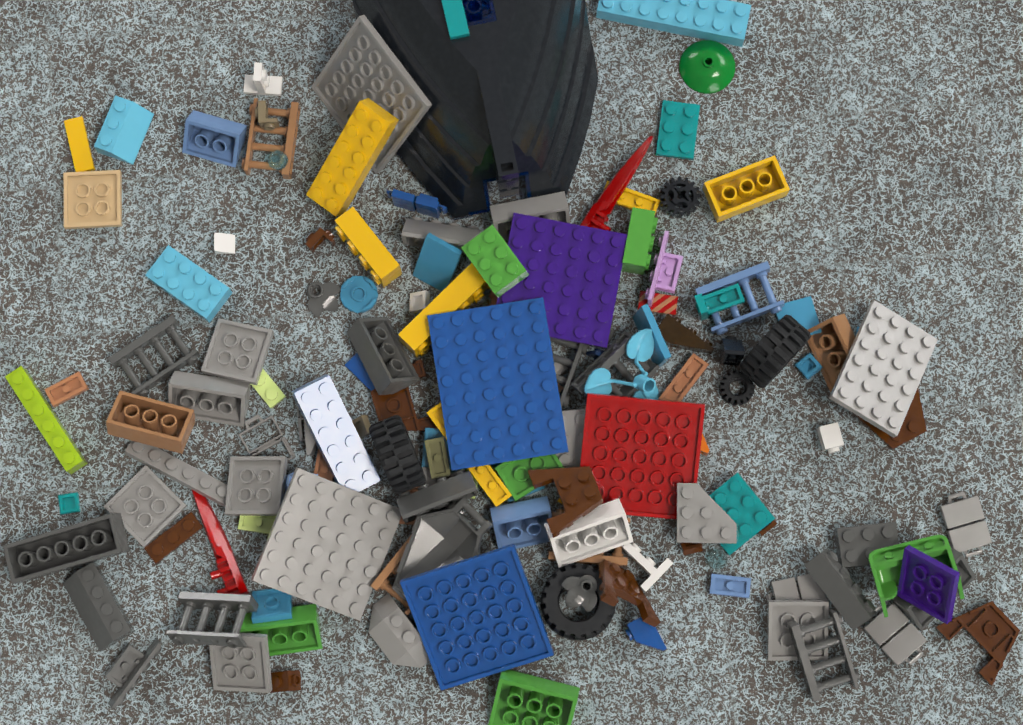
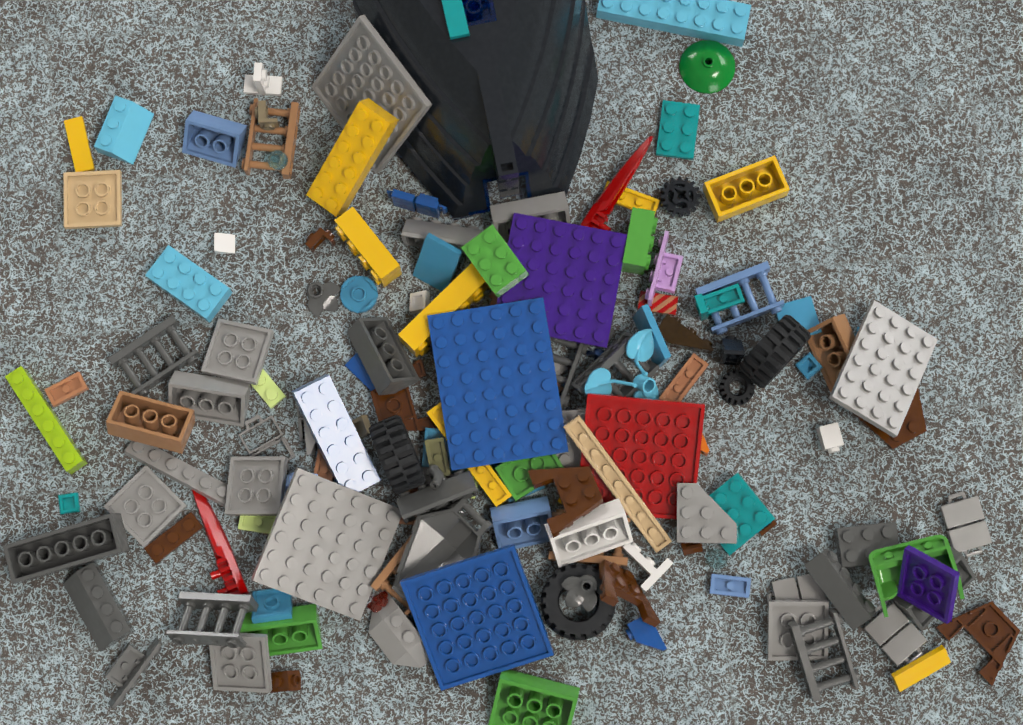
(378, 602): none -> clear red plant
(436, 475): none -> dark grey arm
(617, 483): none -> tan tile
(920, 668): none -> yellow tile

